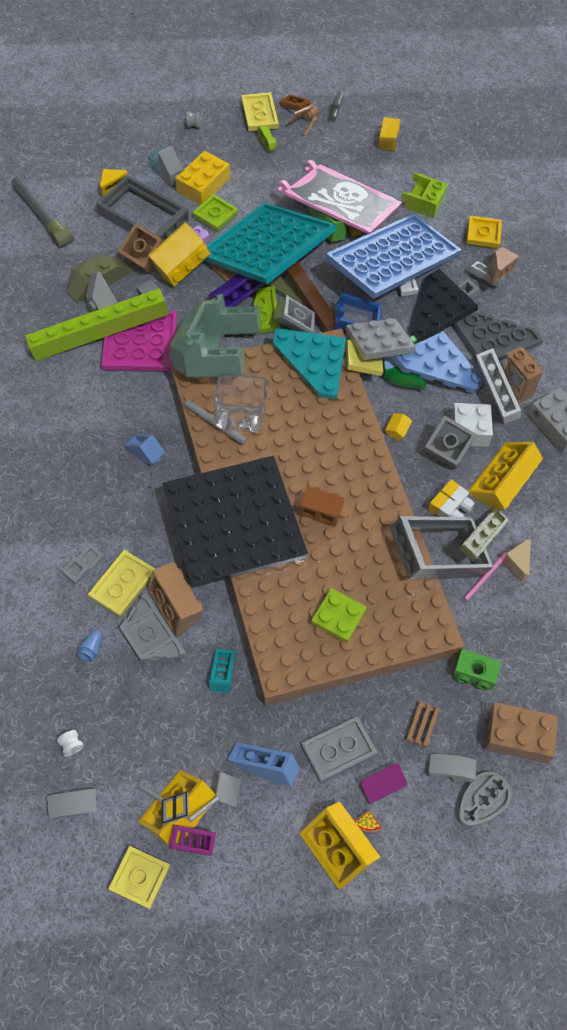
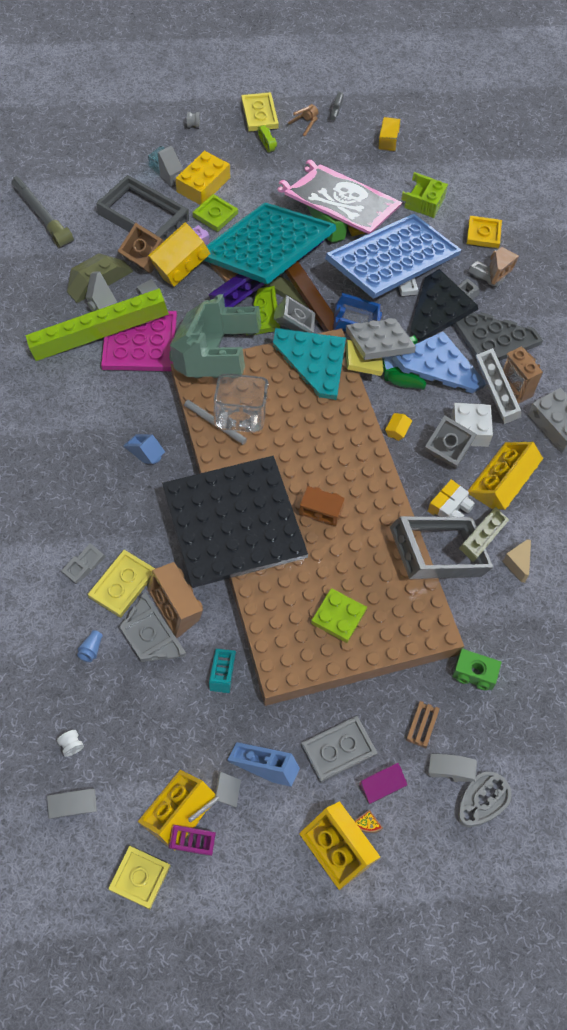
(110, 179): yellow slope -> none
(173, 807): piece -> none
(294, 102): dark orange tile -> none
(483, 579): bright pink axle -> none
(521, 733): medium nougat brick -> none

